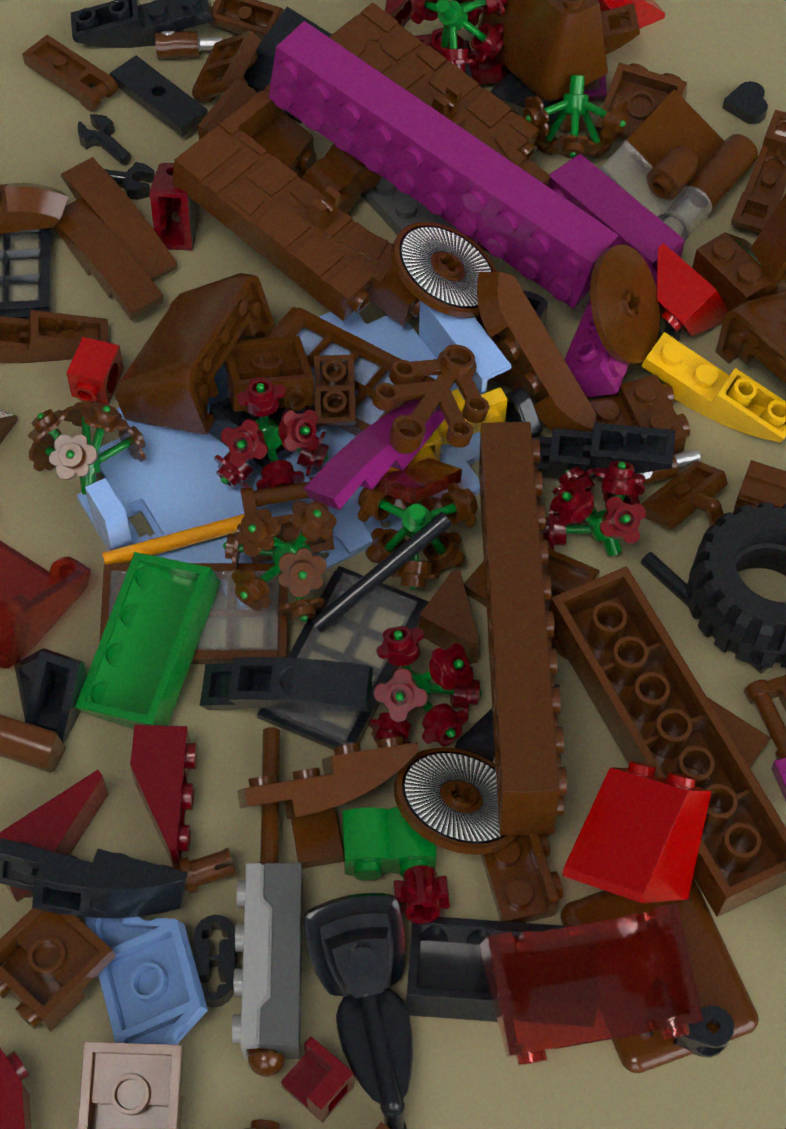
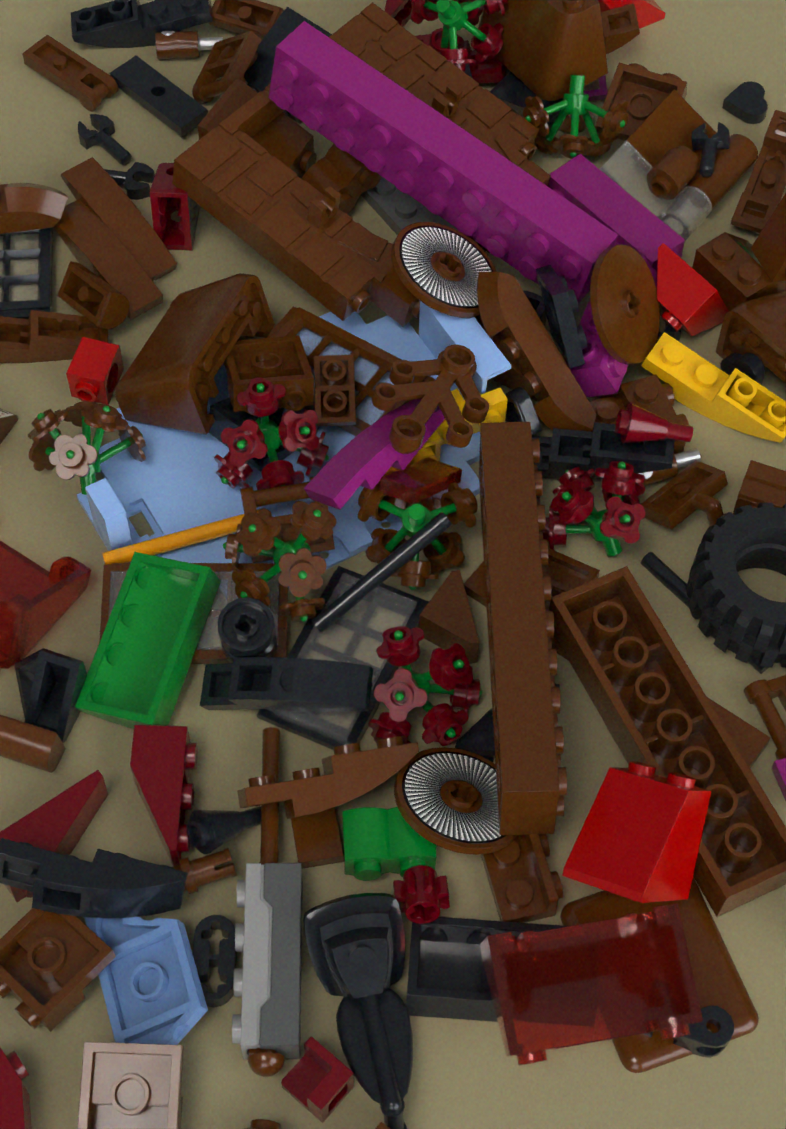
(93, 297): none -> reddish brown brick
(213, 828): none -> black cone
(247, 629): none -> black wheel
(560, 307): none -> black plate
(642, 425): none -> dark red cone
(709, 146): none -> black bar
(746, 363): none -> black tile

